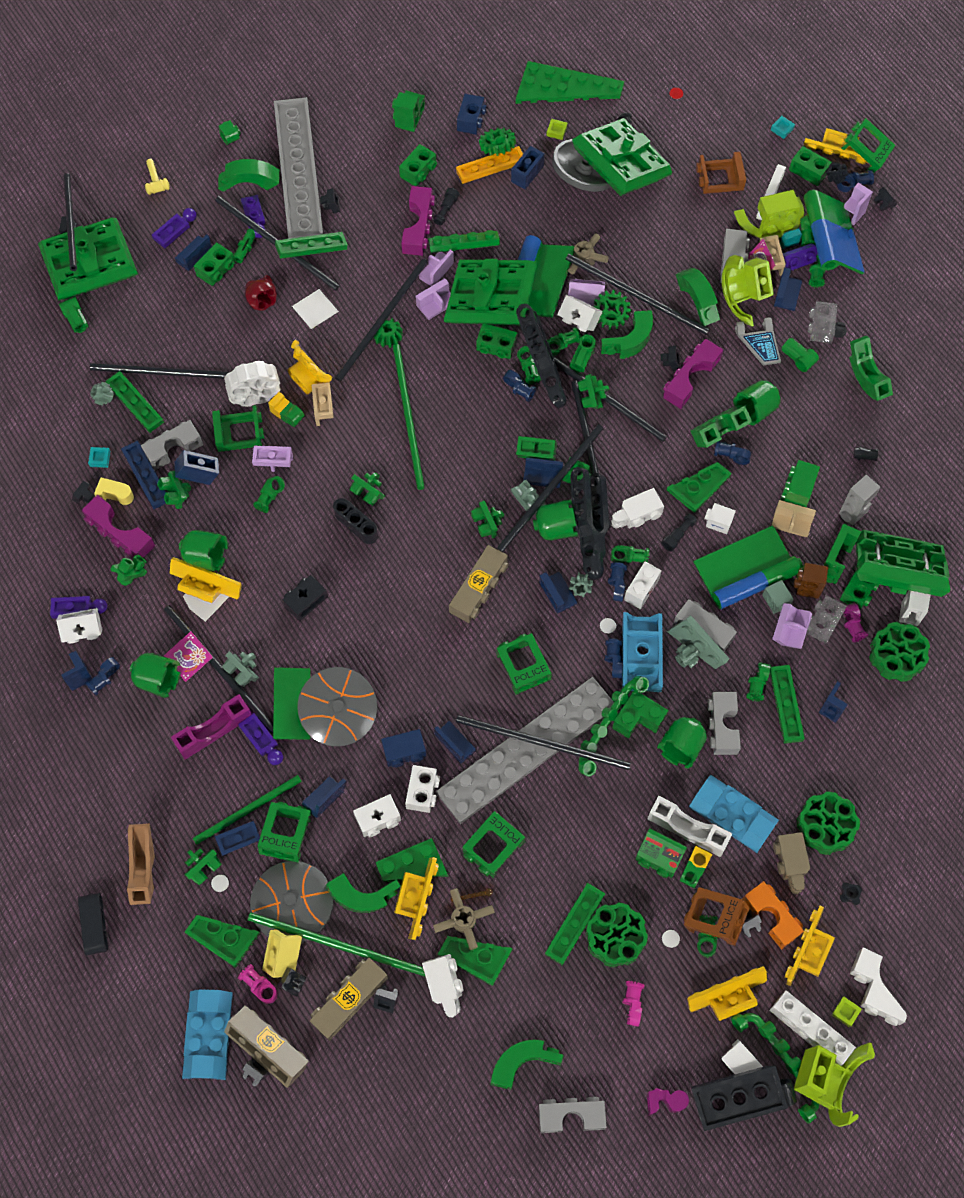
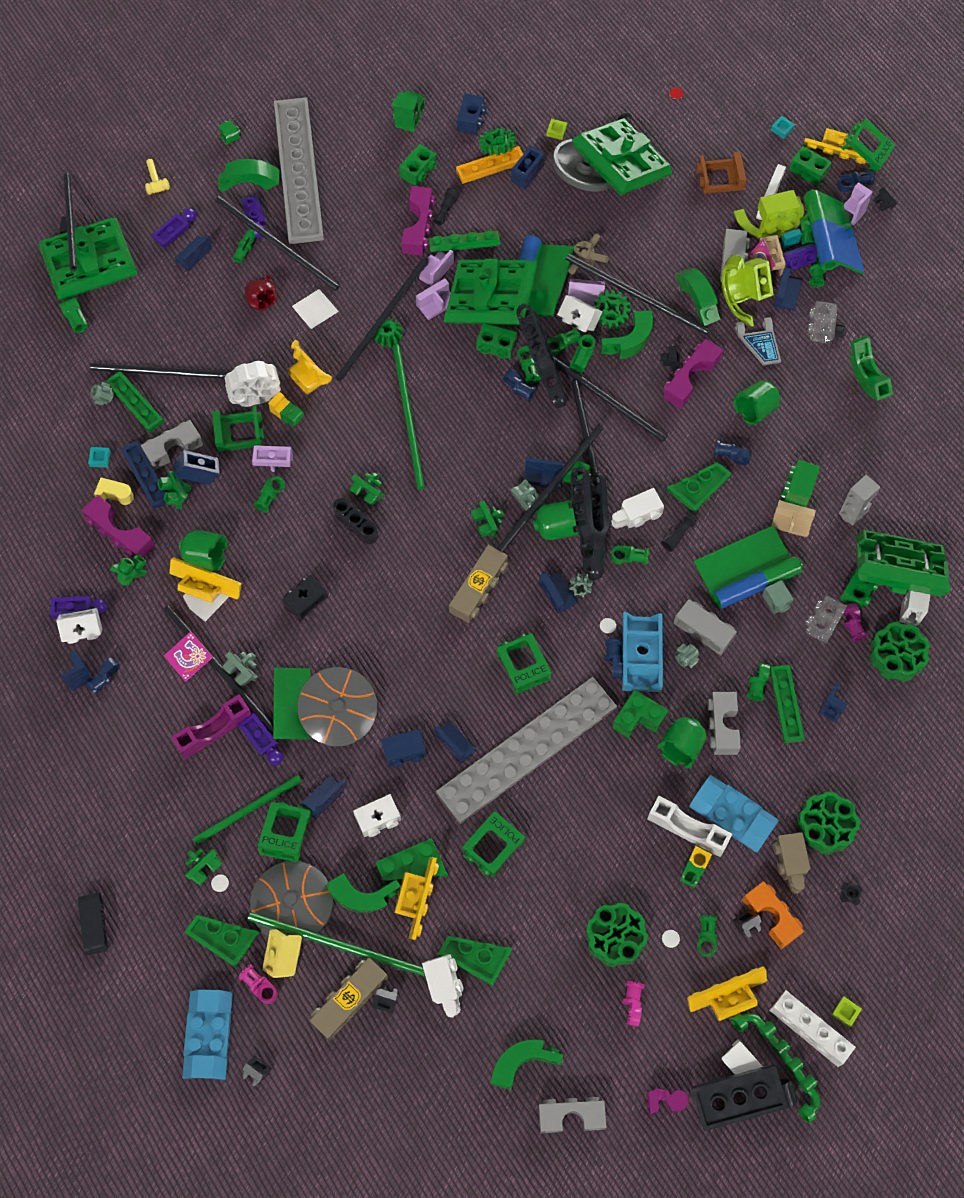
(82, 493): black tile -> none
(141, 861): medium nougat arch -> none
(155, 674): green cylinder -> none
(212, 262): green brick -> none
(237, 838): dark blue panel -> none
(266, 1046): brick -> none
(292, 981): black tile -> none
(311, 245): green plate -> none
(322, 402): tan panel -> none
(330, 201): black tile -> none
(418, 788): white brick -> none
(458, 924): dark tan bar -> none
(488, 892): clear orange hinge -> none
(536, 448): green brick -> none
(543, 742): black piece -> none
(562, 84): green wing -> none
(574, 924): green plate -> none
(596, 391): green hips -> none
(599, 731): green bar -> none
(616, 580): dark blue connector -> none
(642, 585): white brick -> none
(660, 854): green slope -> none
(690, 632): sand green wing -> none
(719, 518): white brick -> none
(727, 421): green arch -> none
(730, 921): dark orange window -> none
(792, 626): lavender panel -> none
(803, 357): green piece -> none
(811, 580): reddish brown brick -> none
(813, 951): yellow bracket -> none
(826, 1080): lime piece -> none
(837, 173): black gear -> none
(845, 541): green window -> none
(864, 453): black pin -> none
(877, 997): white arch -> none

